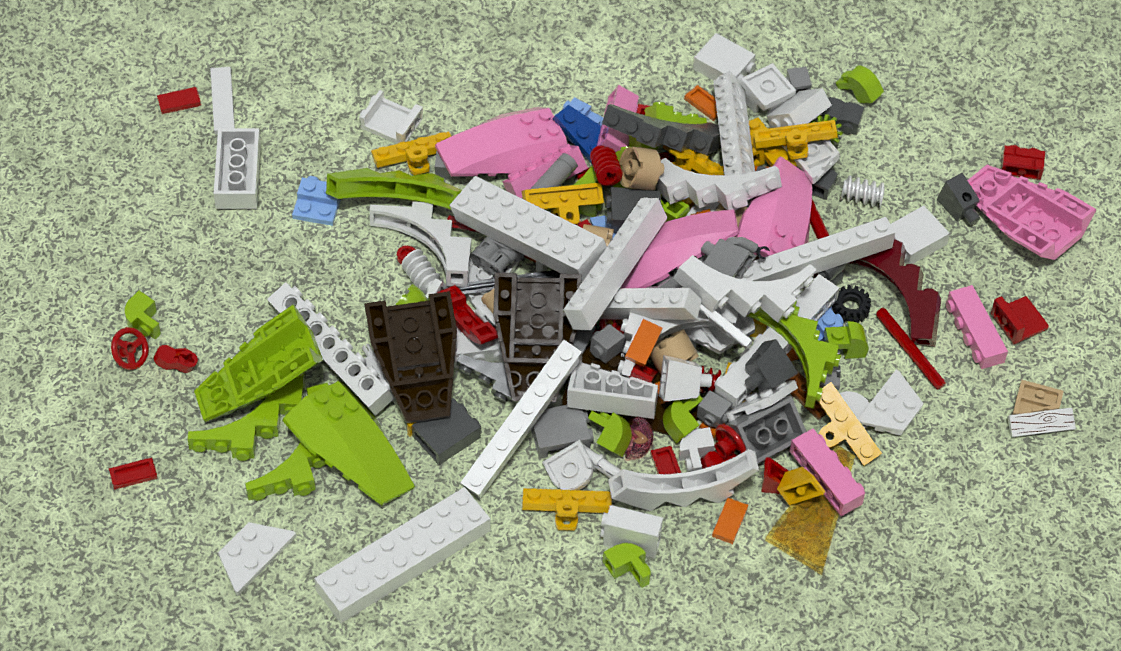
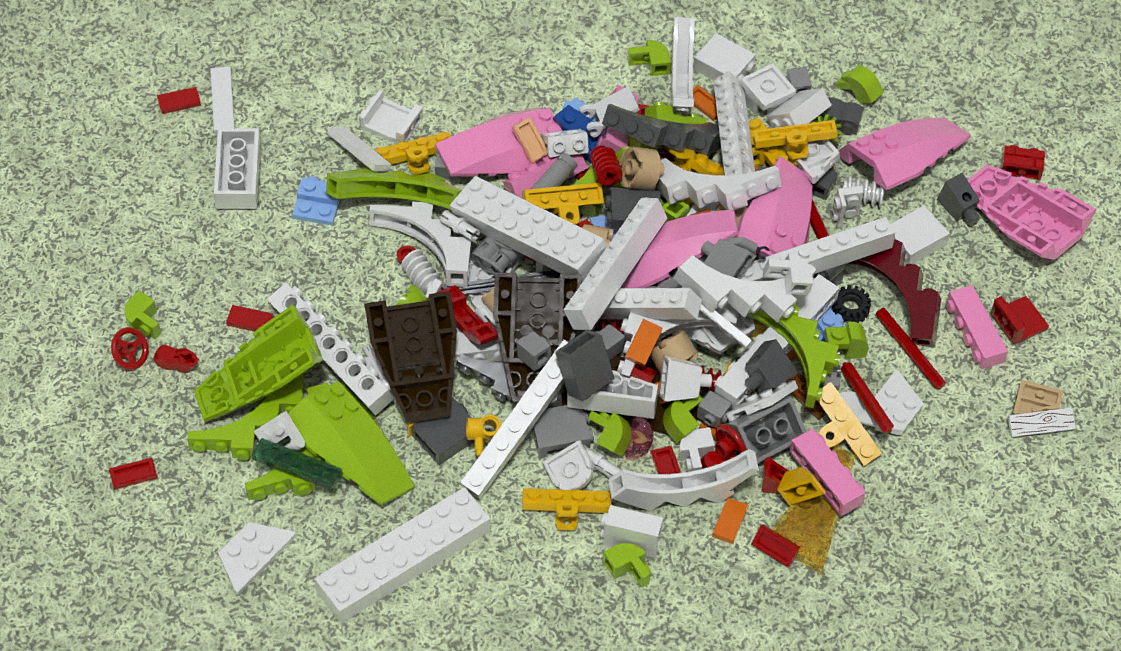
(247, 318): none -> red tile
(278, 429): none -> white plate
(297, 464): none -> clear green plate
(359, 149): none -> white tile
(459, 225): none -> white pin
(476, 431): none -> yellow piece
(530, 139): none -> light nougat tile
(534, 350): none -> light grey brick
(566, 142): none -> white bracket
(584, 365): none -> dark grey brick
(622, 98): none -> white flag
(653, 54): none -> lime brick
(682, 65): none -> white arch
(775, 545): none -> red tile
(793, 270): none -> white brick
(846, 204): none -> white bracket
(867, 397): none -> red axle
(905, 149): none -> bright pink wedge

